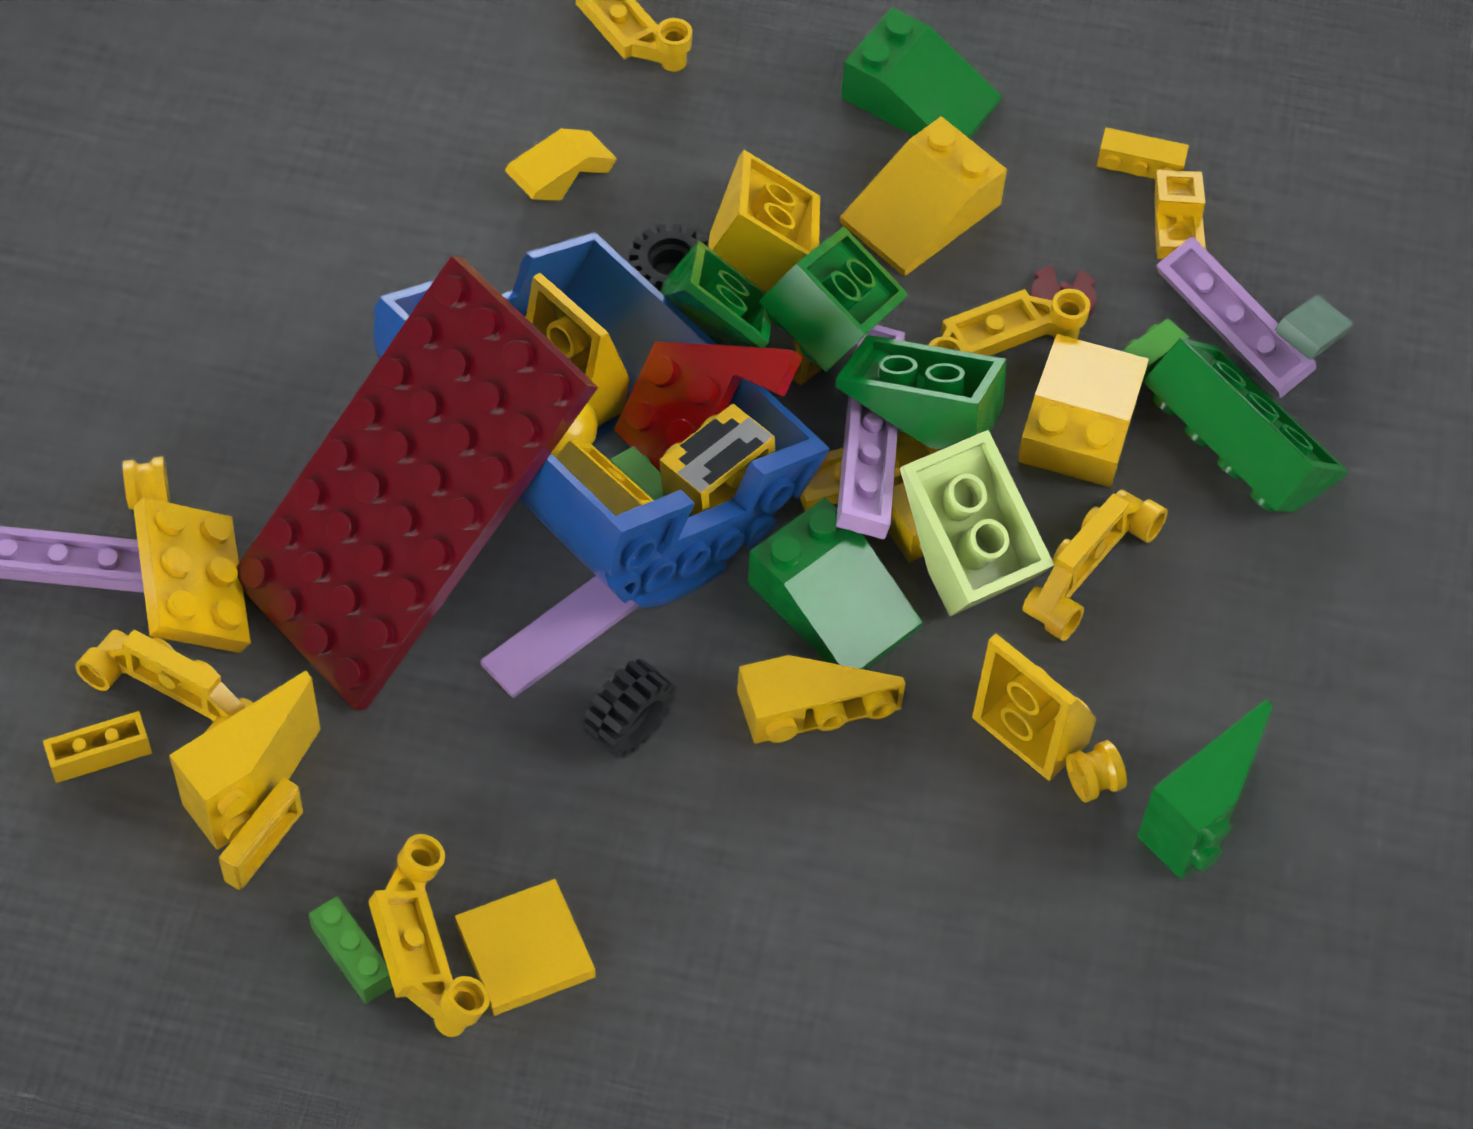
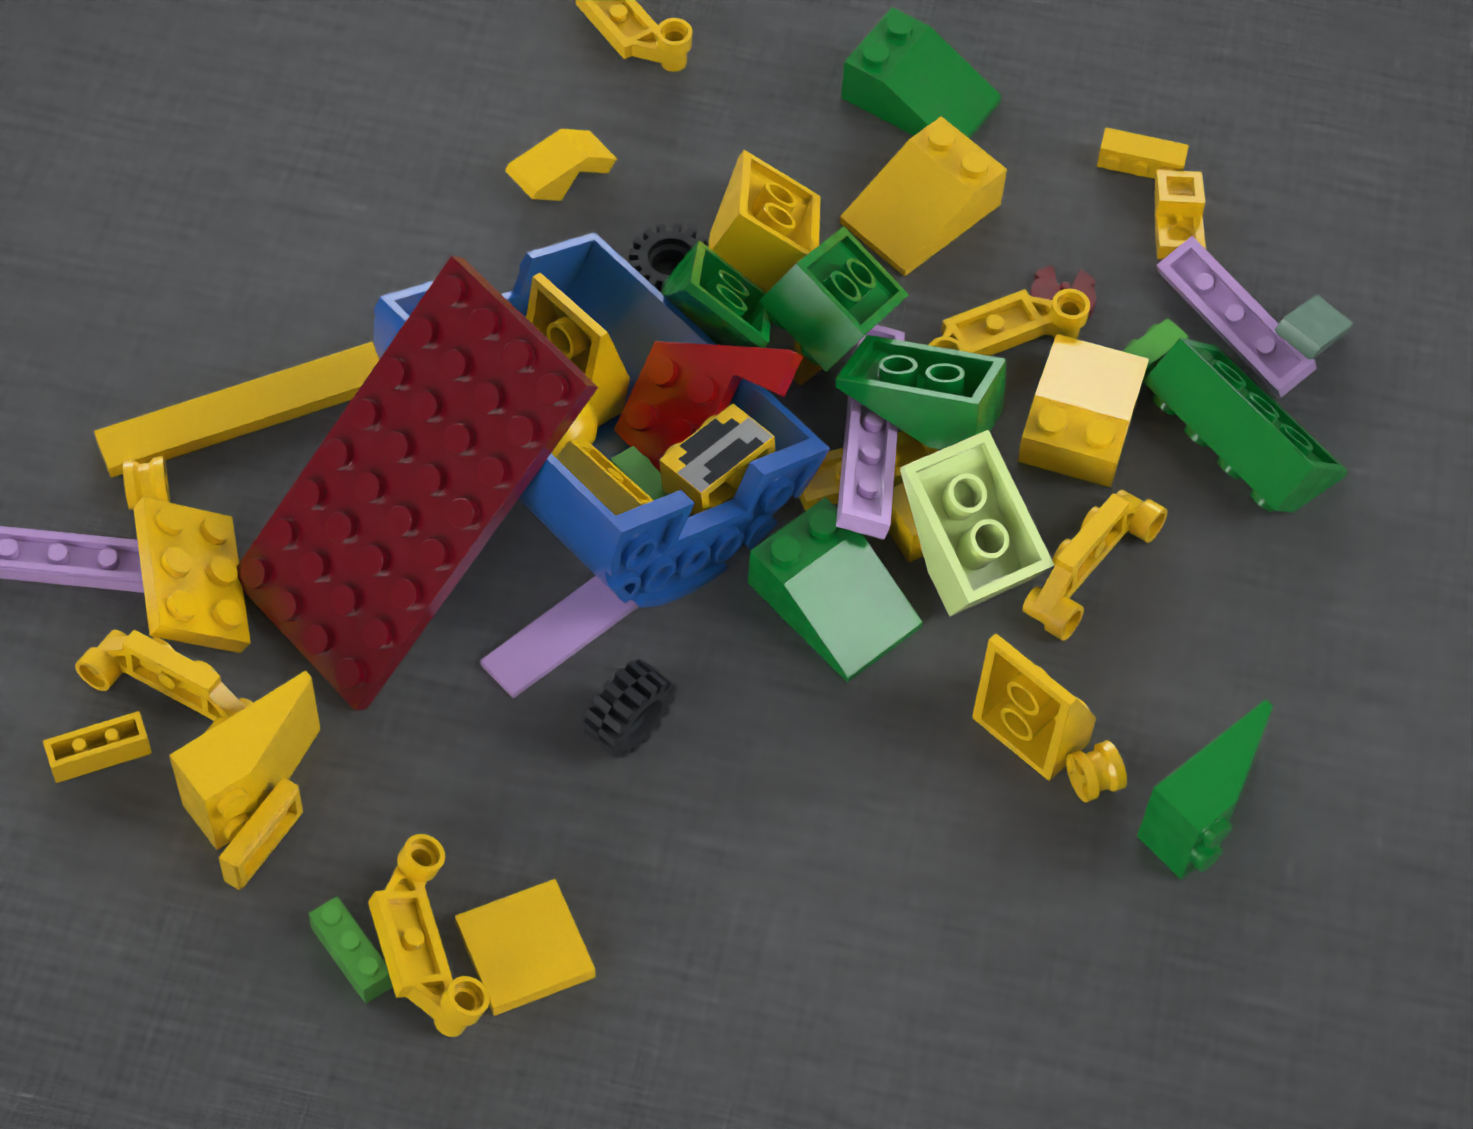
(237, 409): none -> yellow tile
(806, 695): yellow slope -> none

